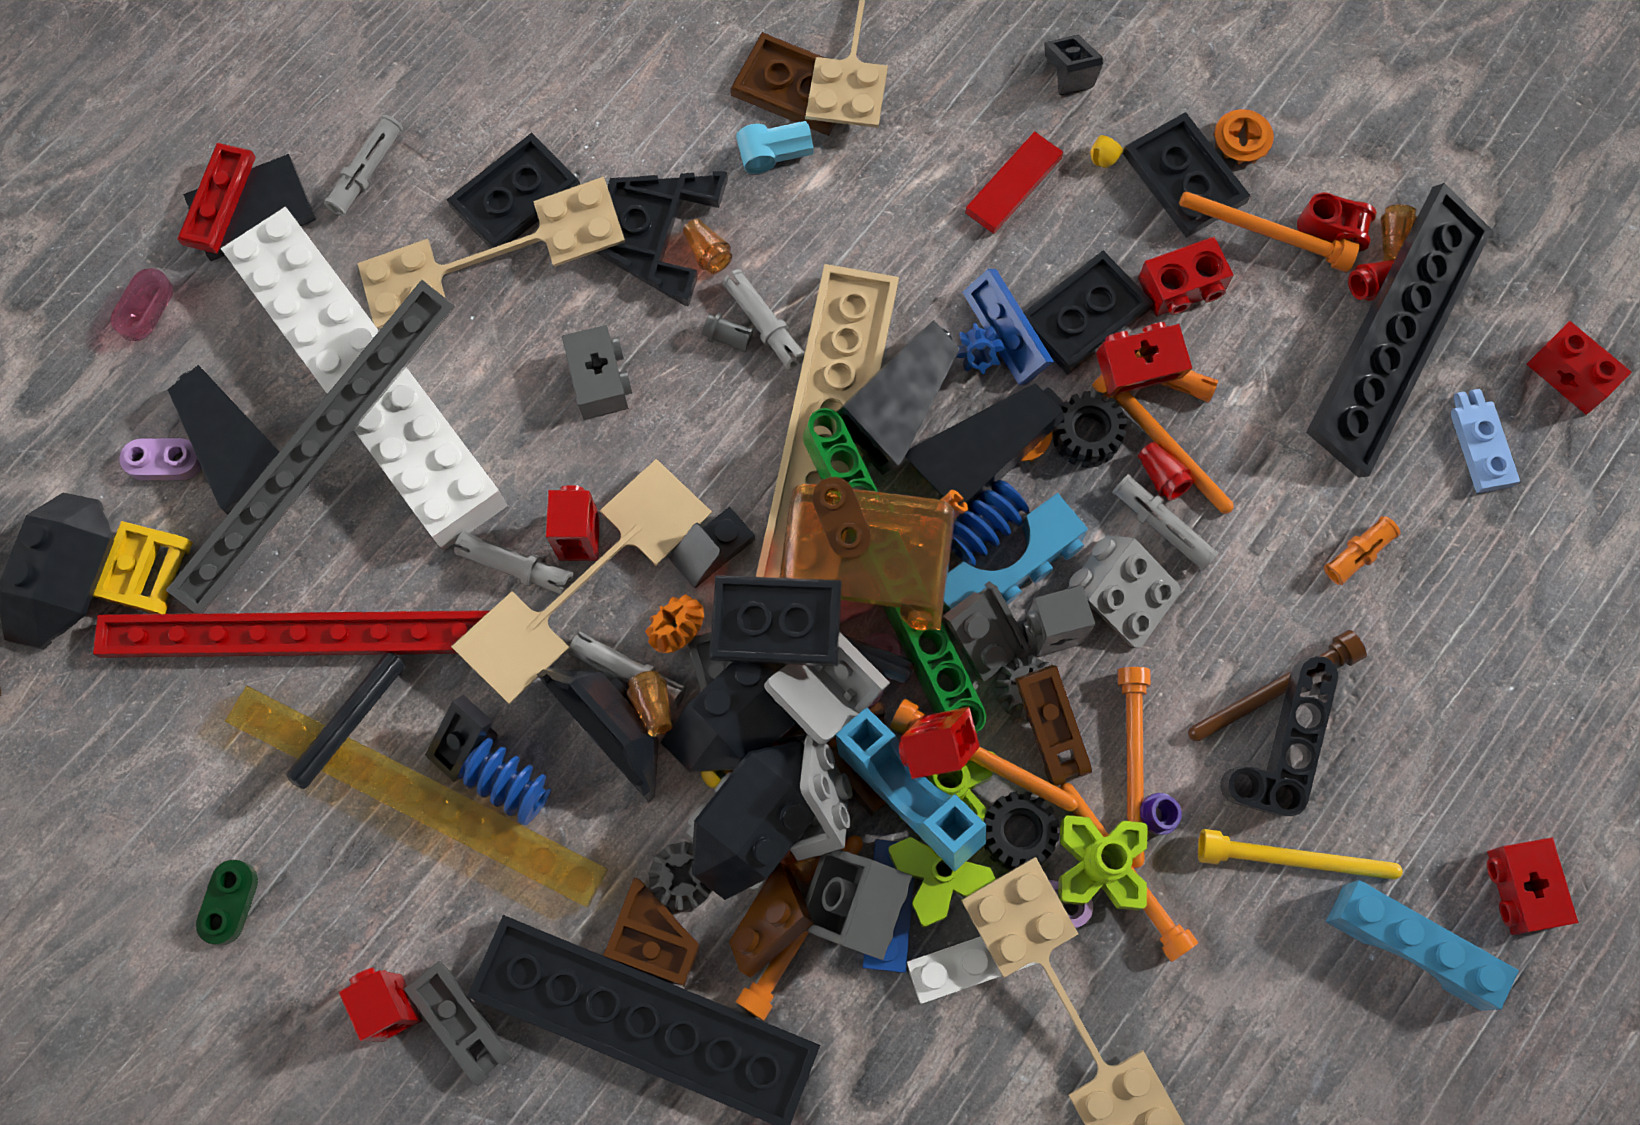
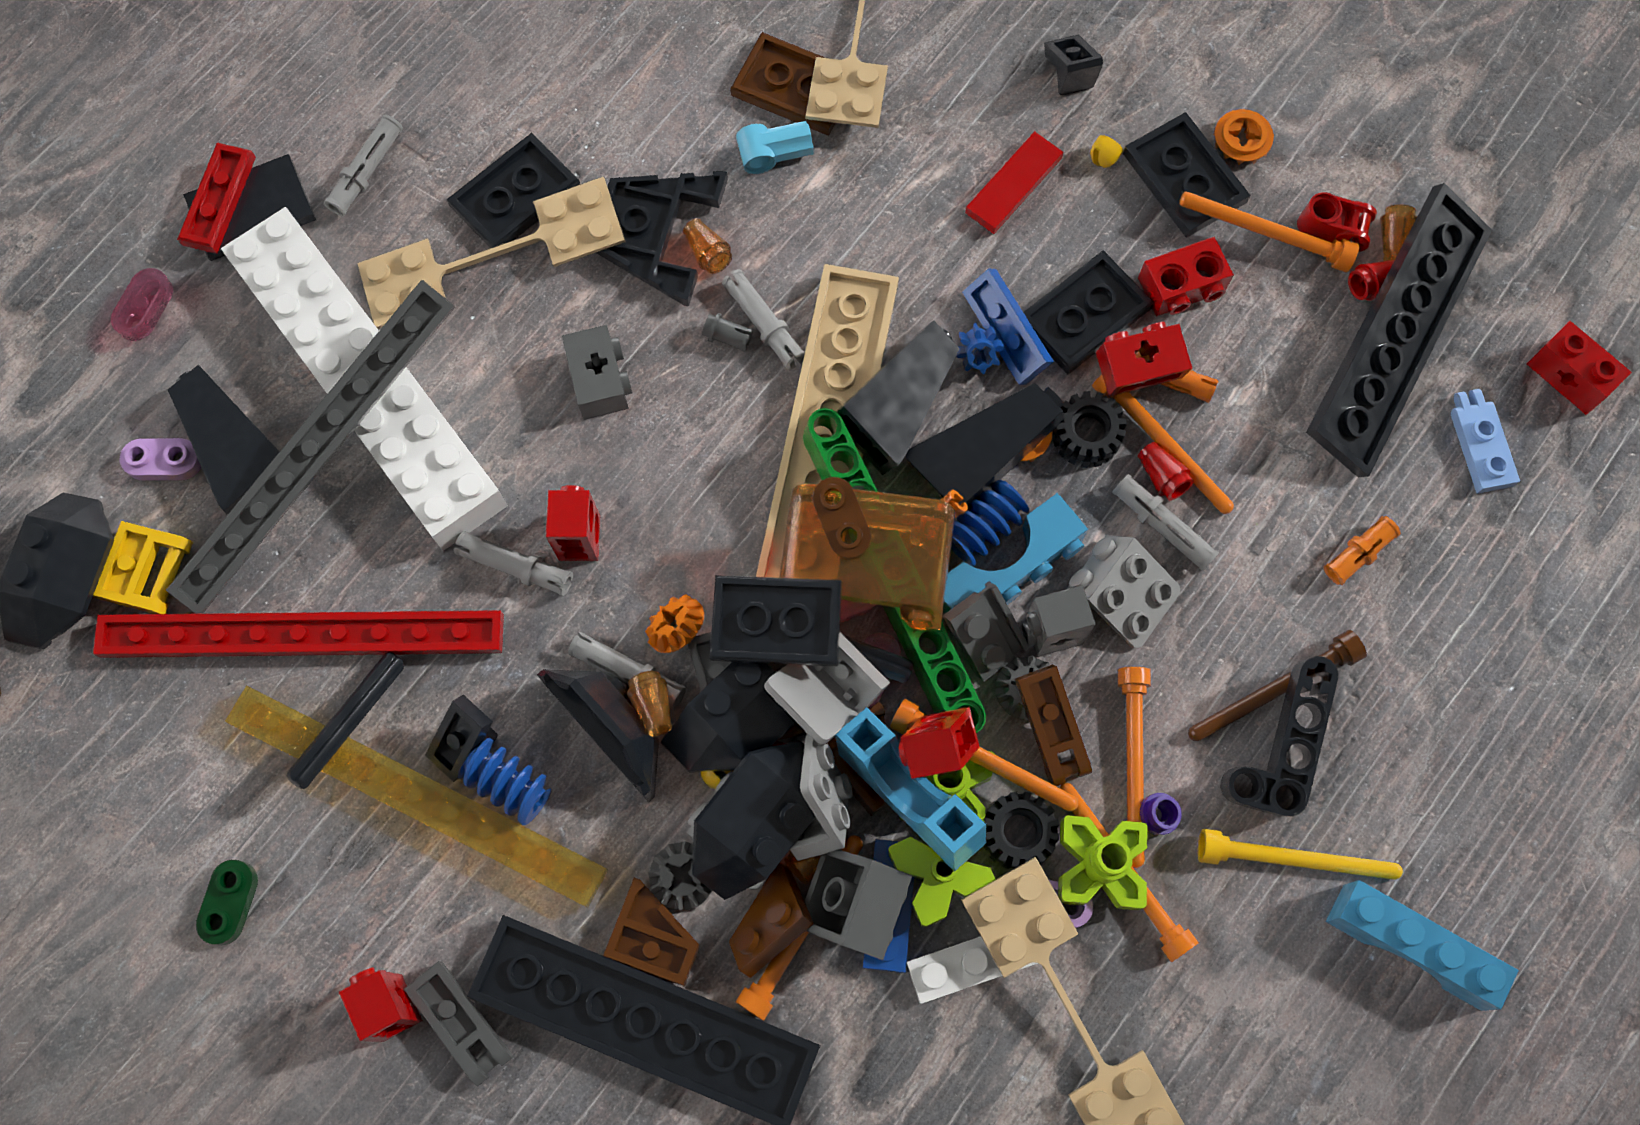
(517, 643): tan hinge -> none
(711, 547): black slope -> none
(1533, 863): red brick -> none

